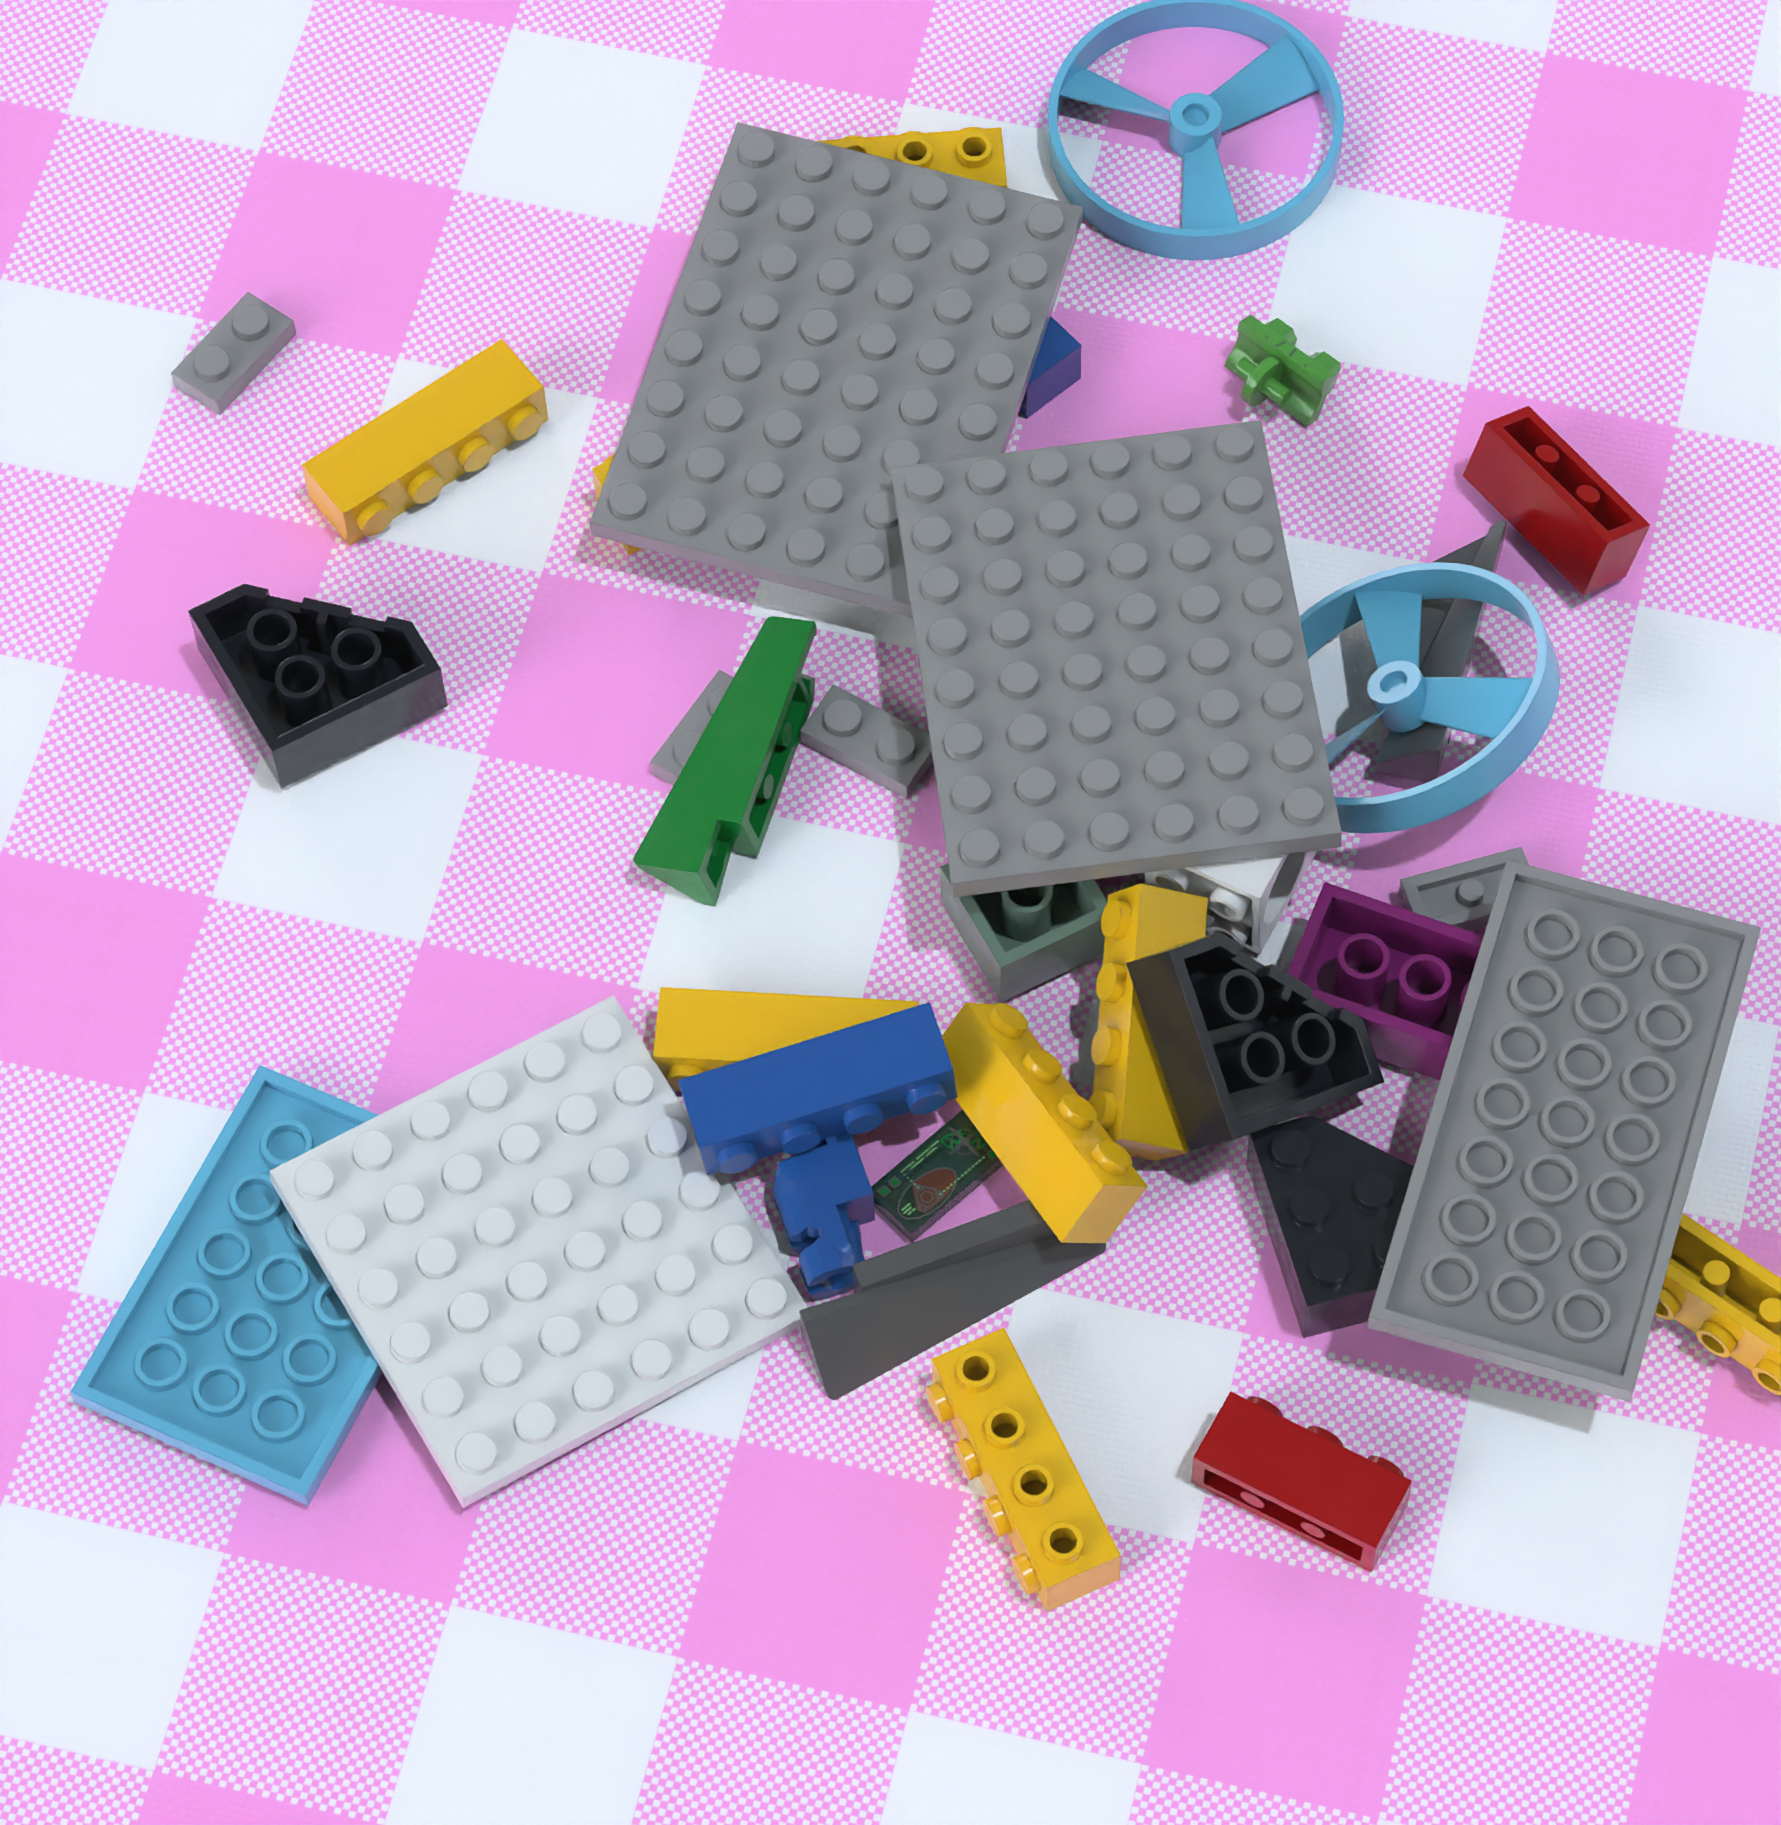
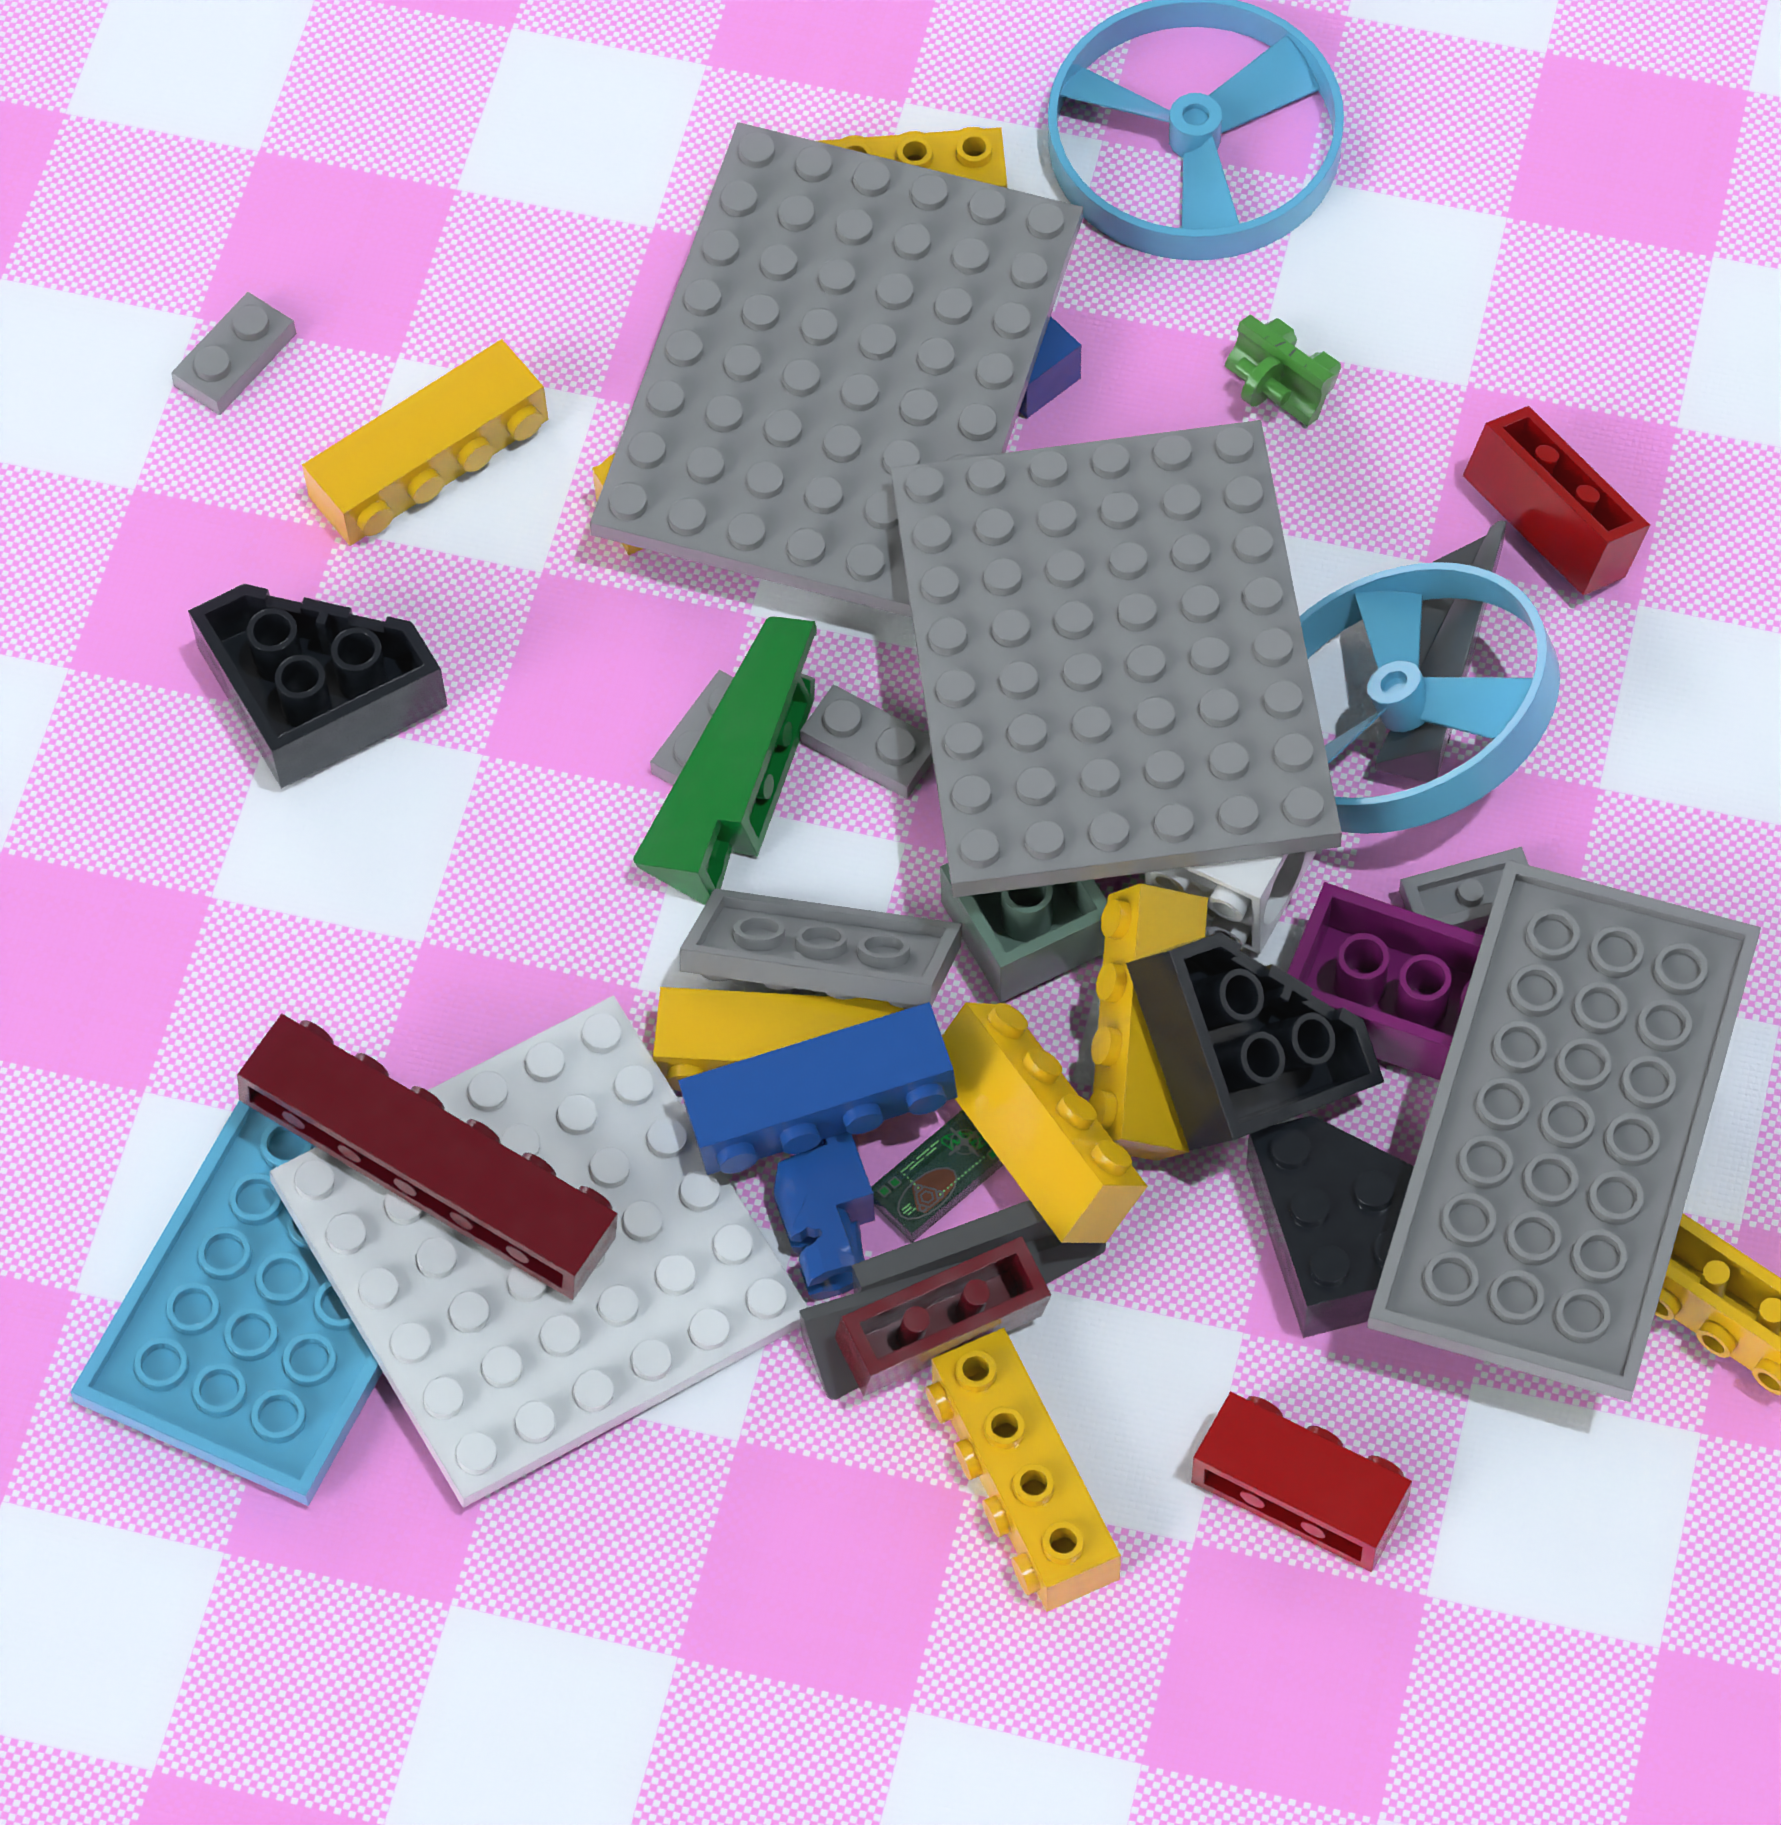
(428, 1154): none -> dark red brick
(821, 948): none -> light grey plate
(940, 1314): none -> dark red brick

